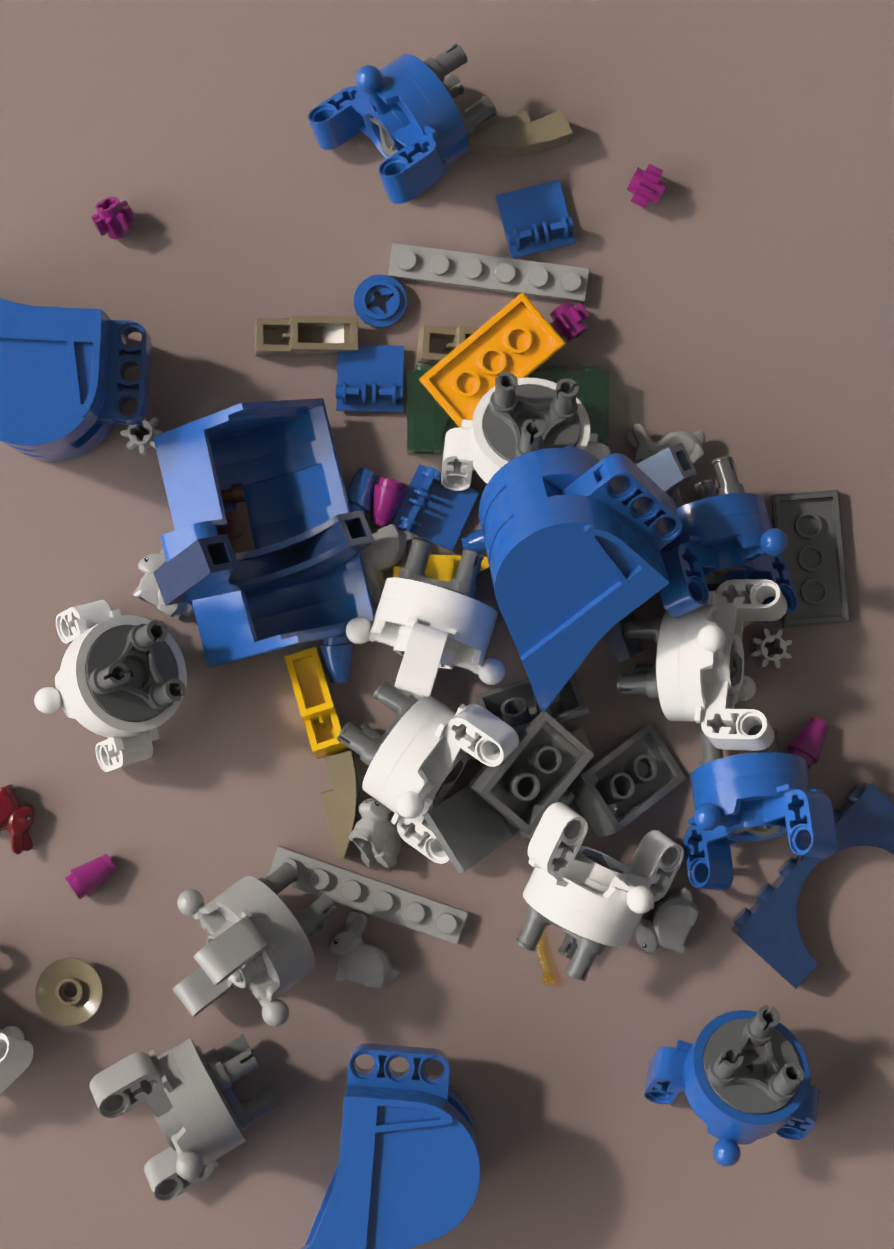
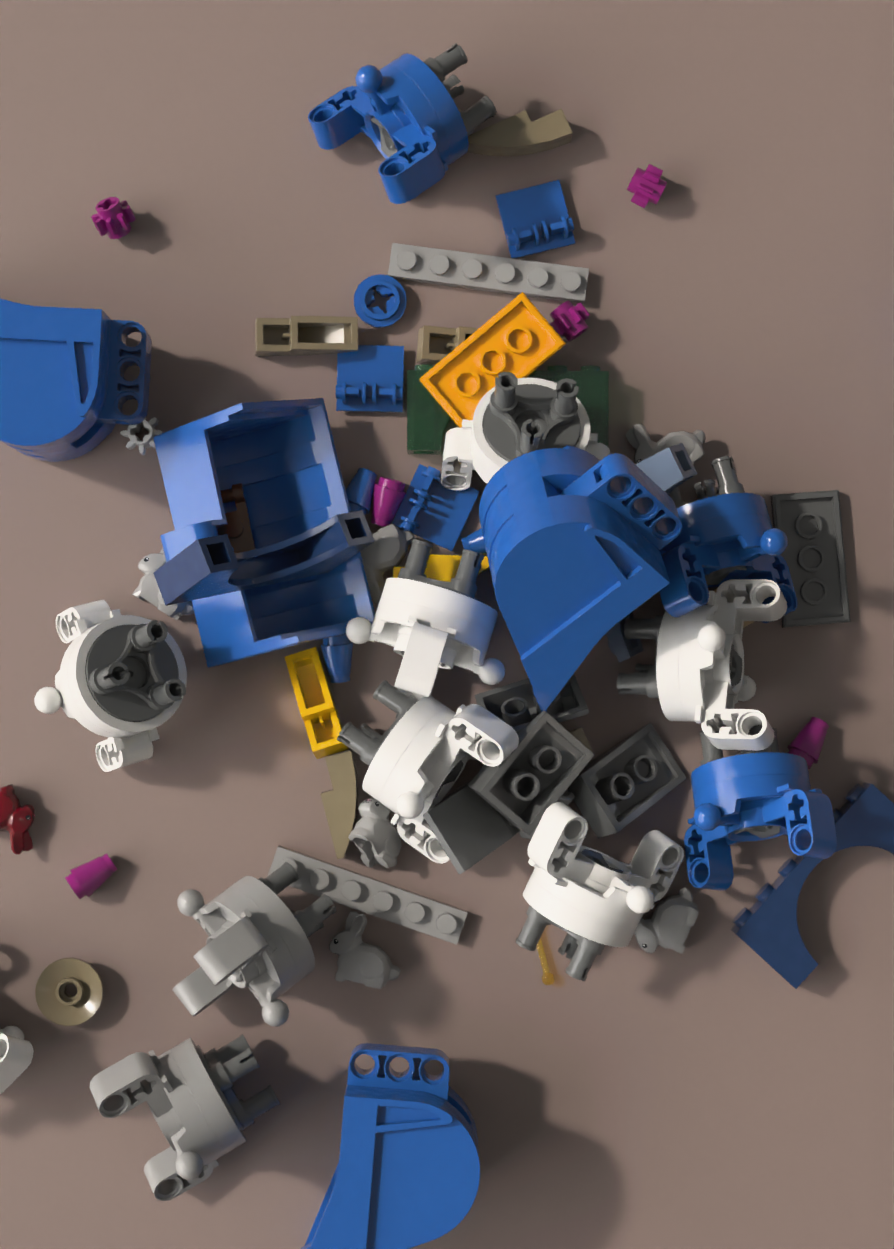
(740, 1079): piece -> none
(779, 644): white gear -> none

